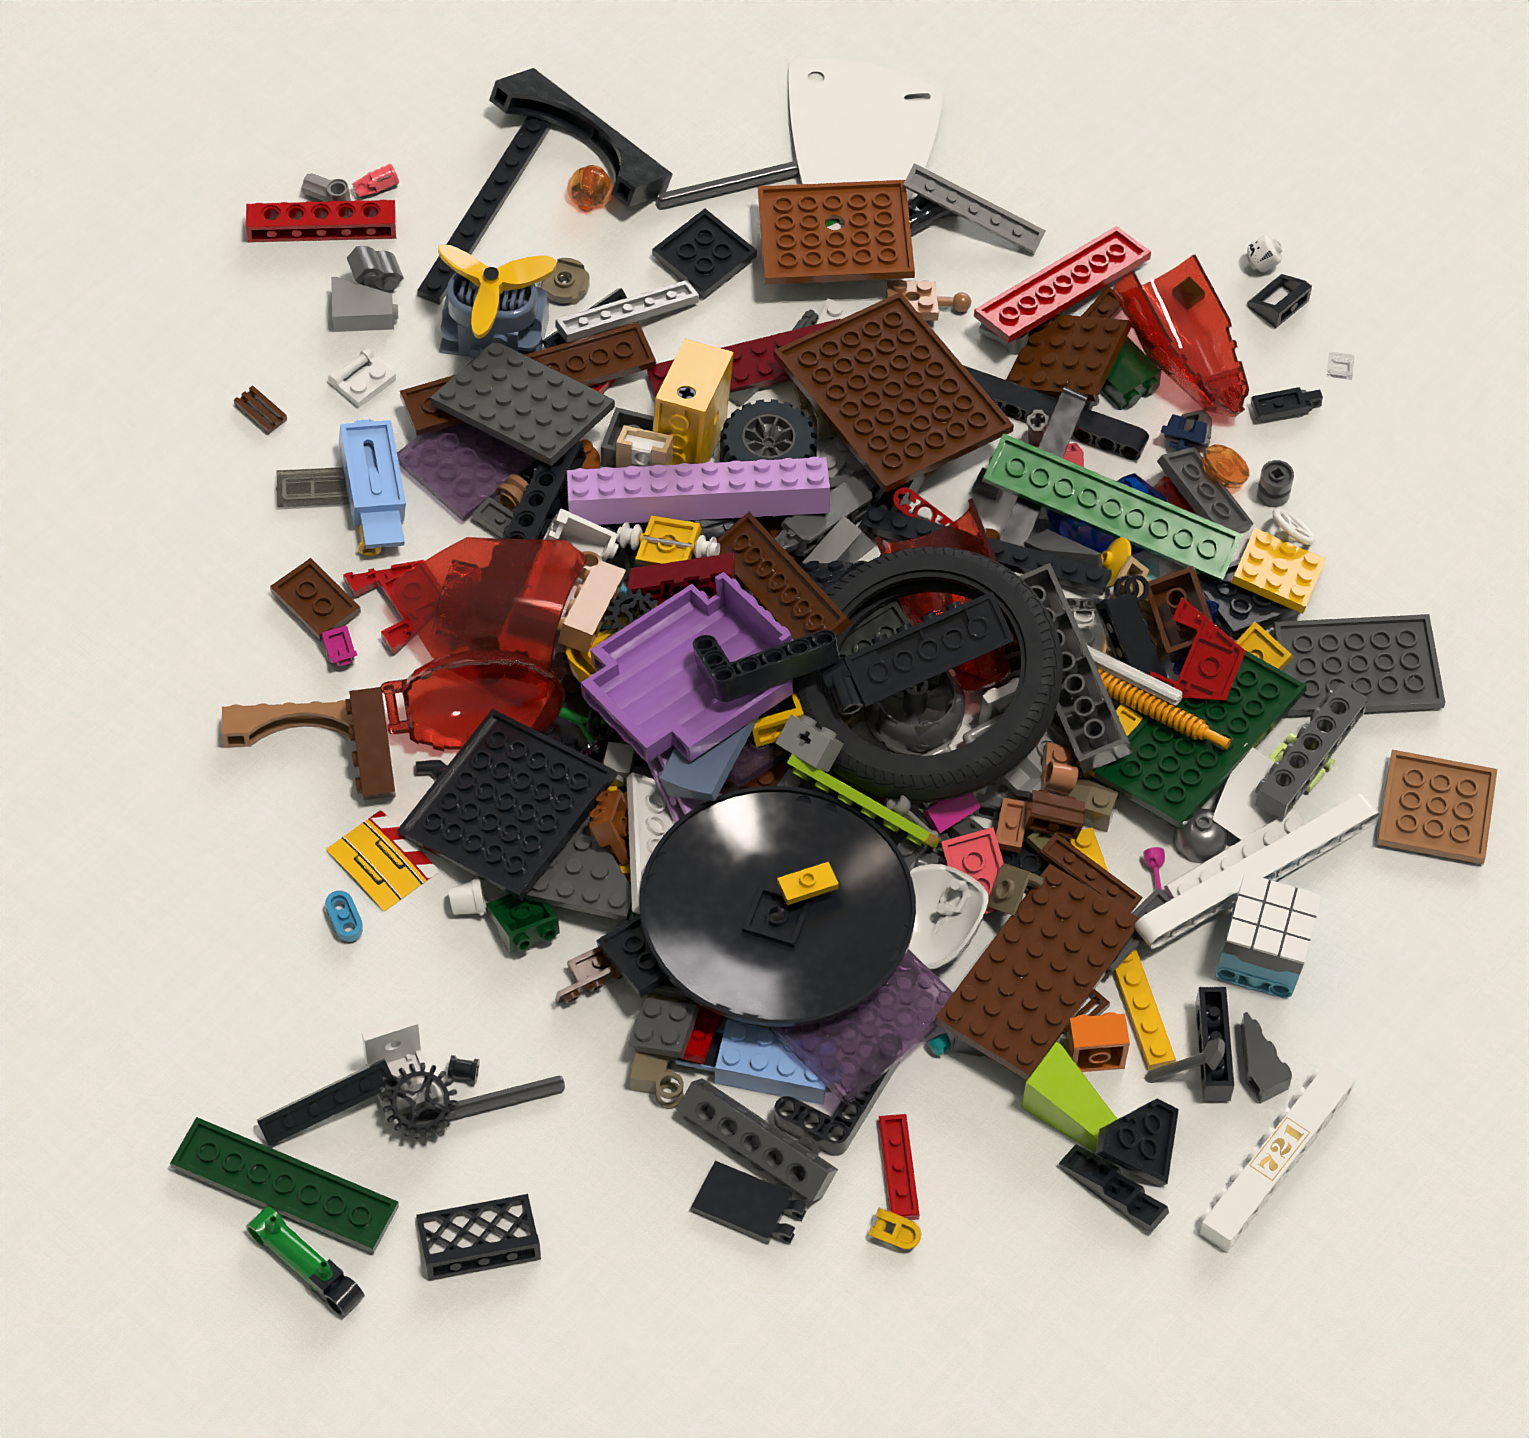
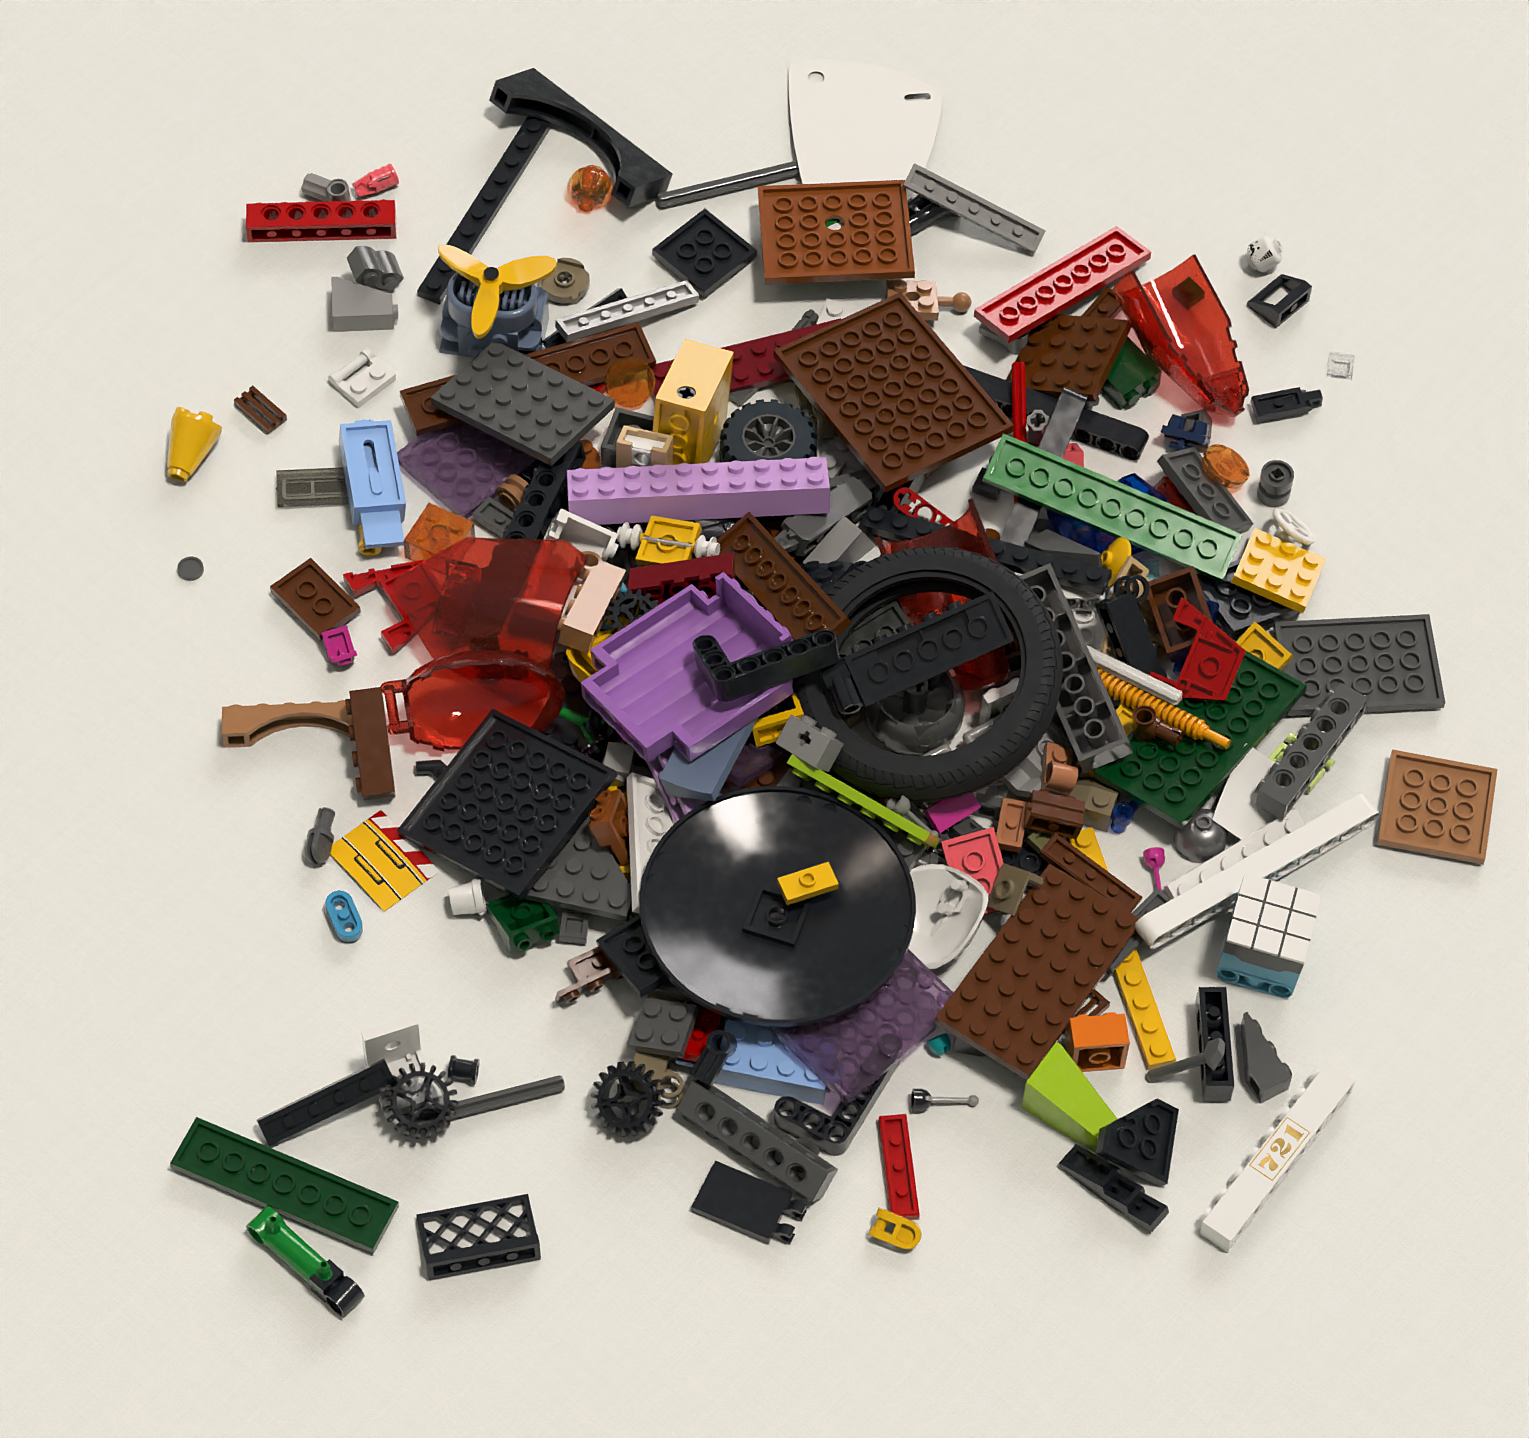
(189, 442): none -> yellow cone
(190, 568): none -> dark grey piece
(320, 838): none -> dark grey arm
(434, 532): none -> clear orange brick
(574, 928): none -> dark grey plate
(626, 1088): none -> black gear
(629, 382): none -> clear orange tile
(711, 1059): none -> black piece
(922, 1099): none -> hinge
(1019, 403): none -> red axle
(1123, 815): none -> clear blue brick
(1148, 726): none -> reddish brown pin

